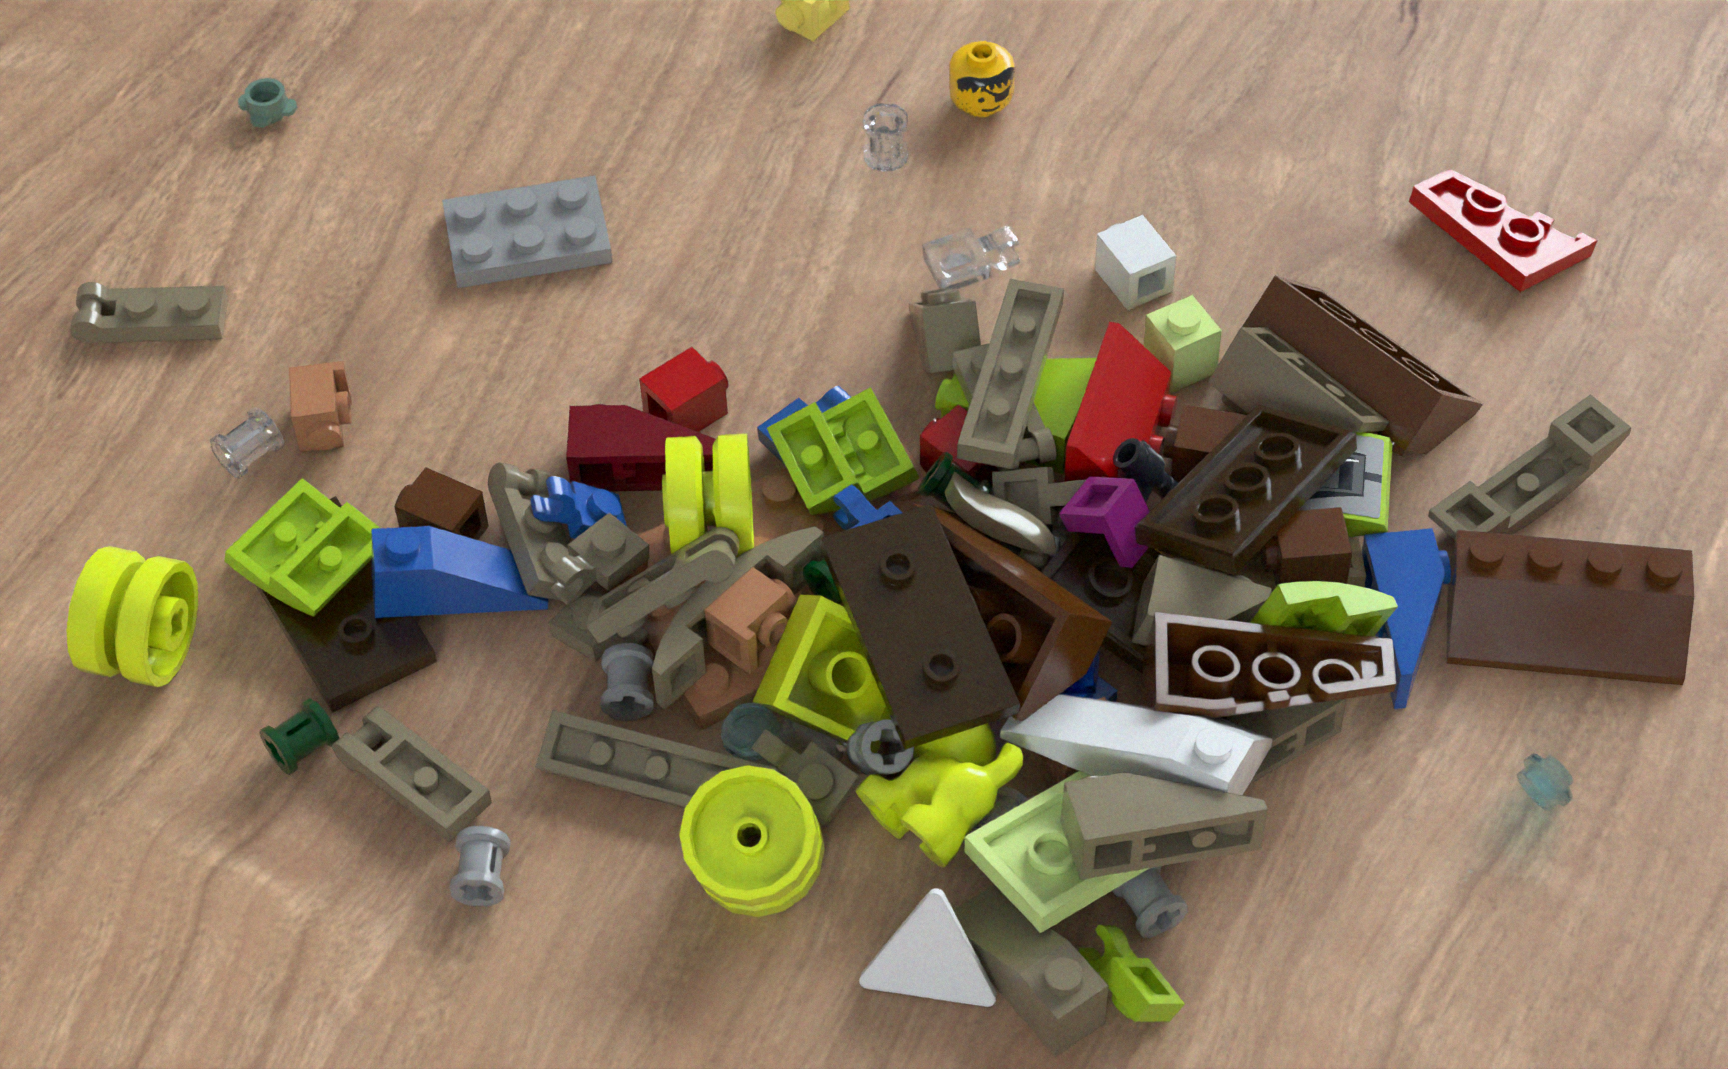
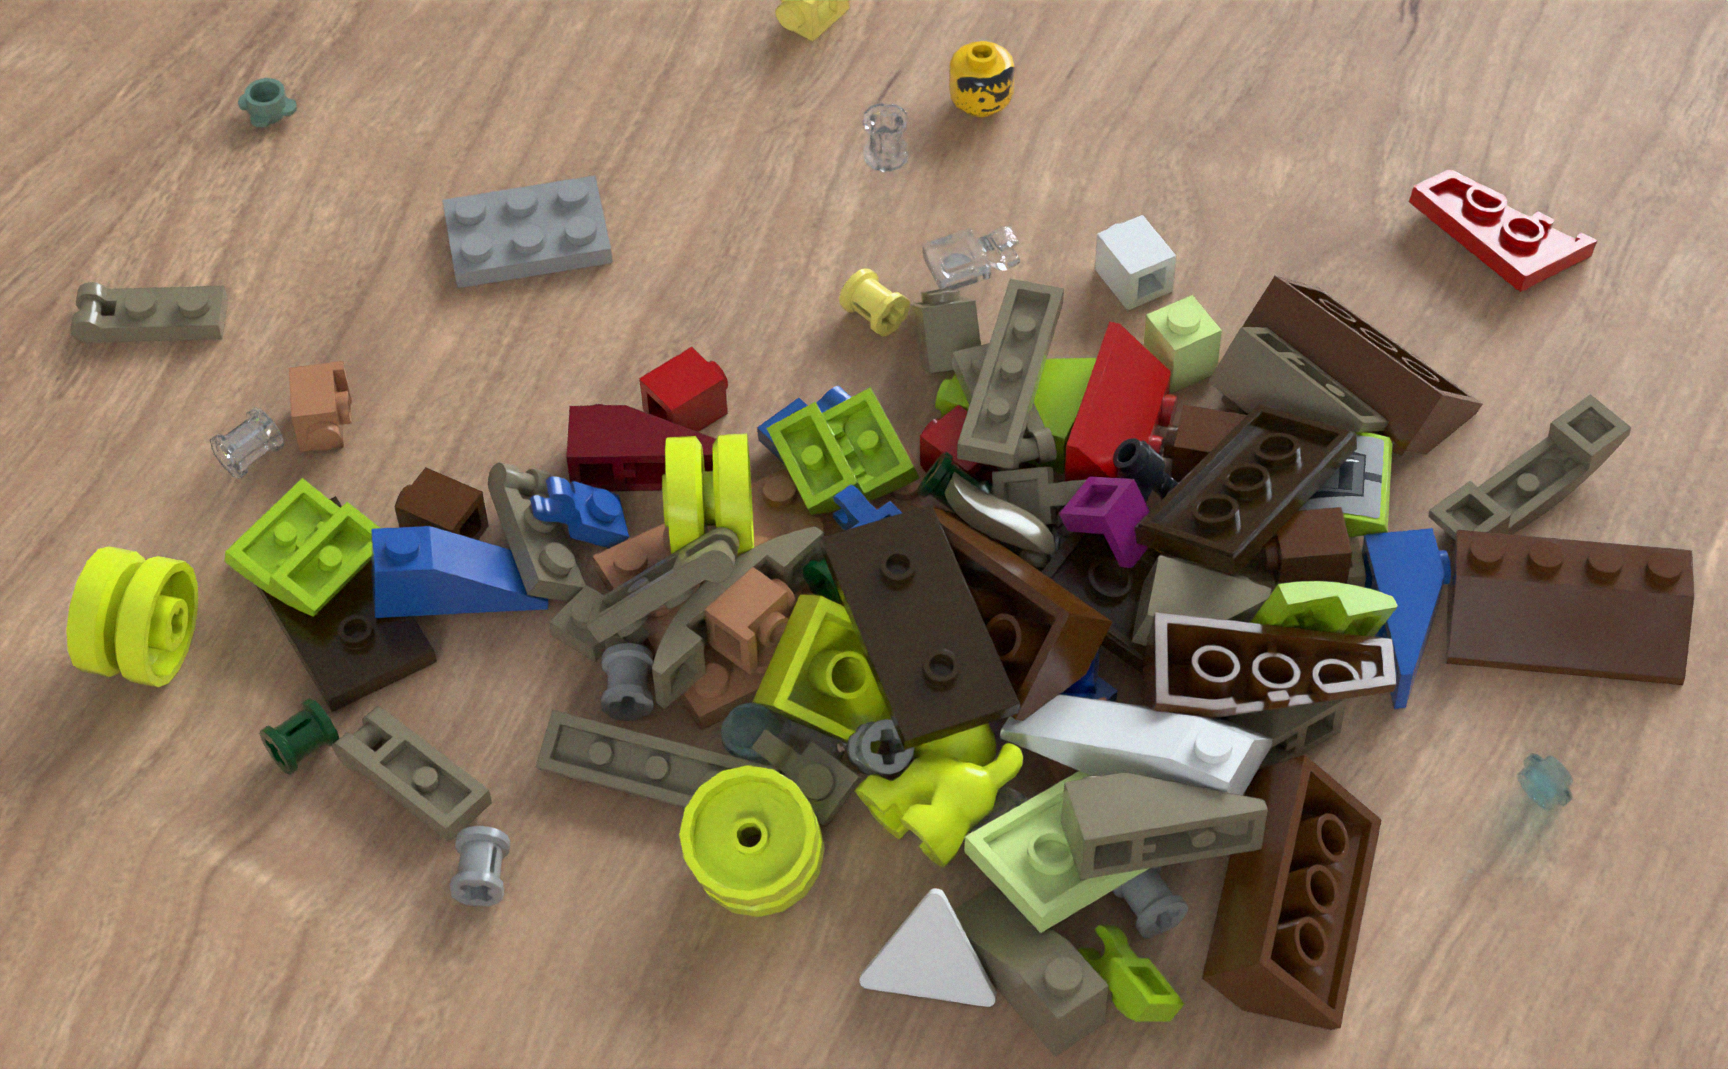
(600, 554): dark tan plate -> none
(874, 302): none -> light yellow bush
(1297, 903): none -> reddish brown slope

